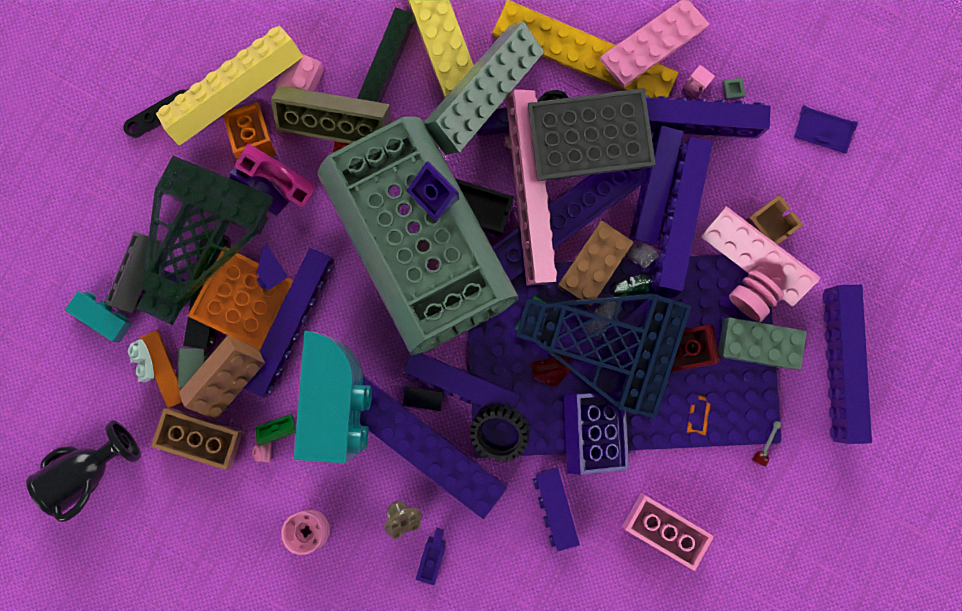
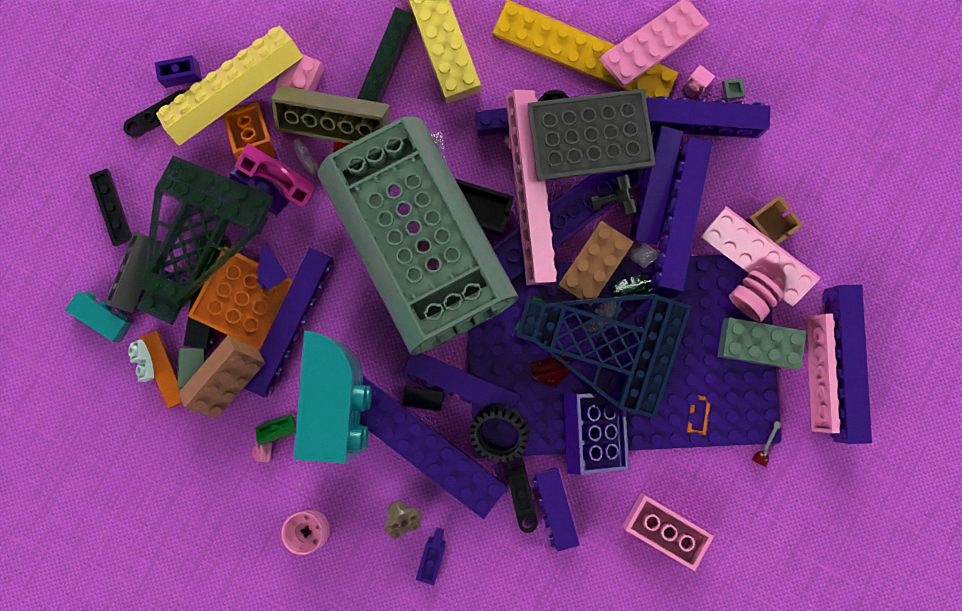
(77, 473): black piece -> none
(111, 207): none -> black plate
(178, 71): none -> dark purple brick
(197, 438): medium nougat brick -> none
(308, 162): none -> clear slope
(433, 191): dark purple slope -> none
(483, 88): sand green brick -> none
(521, 495): none -> black plate
(621, 195): none -> pearl dark grey bar
(697, 349): dark red slope -> none
(822, 373): none -> bright pink plate
(828, 129): dark purple door -> none

